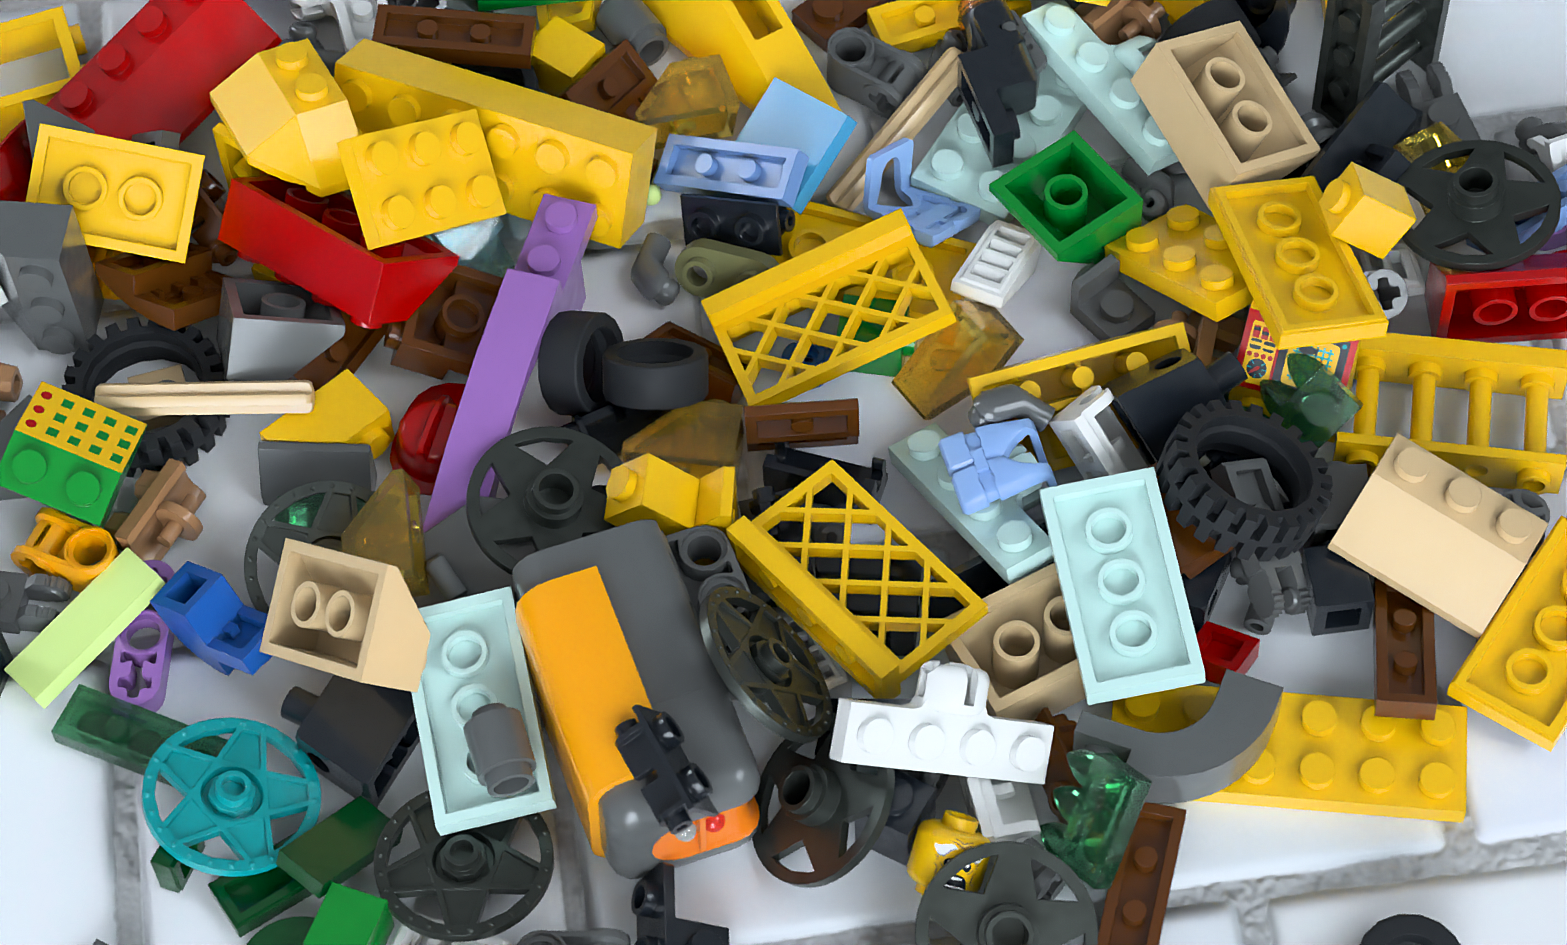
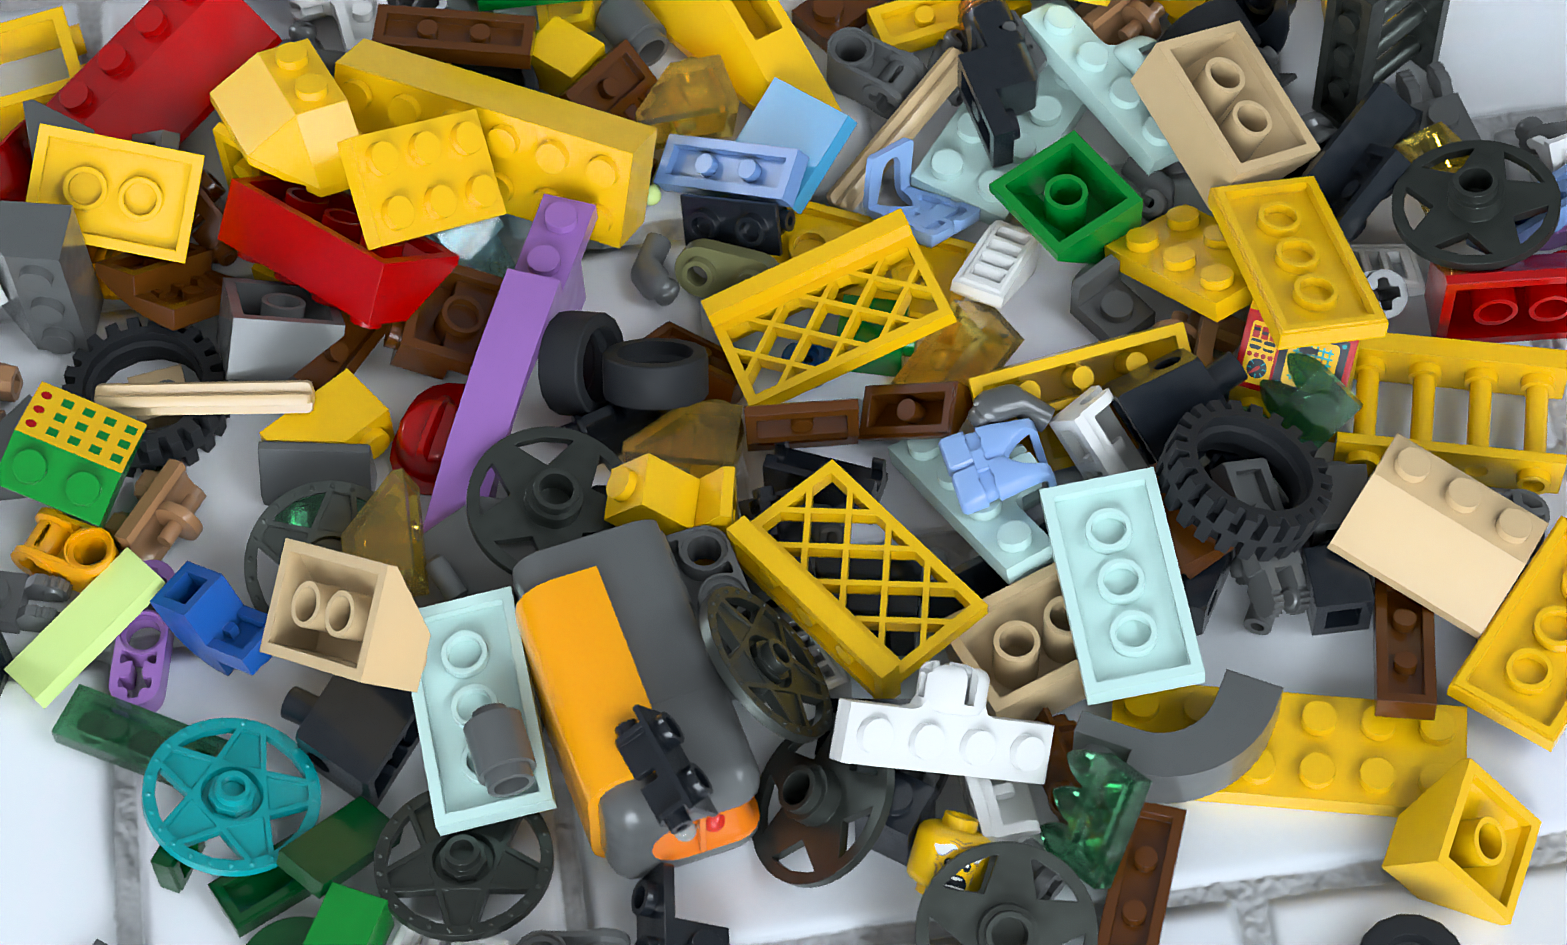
(914, 410): none -> reddish brown slope
(1225, 649): red plate -> none
(1366, 210): yellow brick -> none
(1464, 845): none -> yellow slope

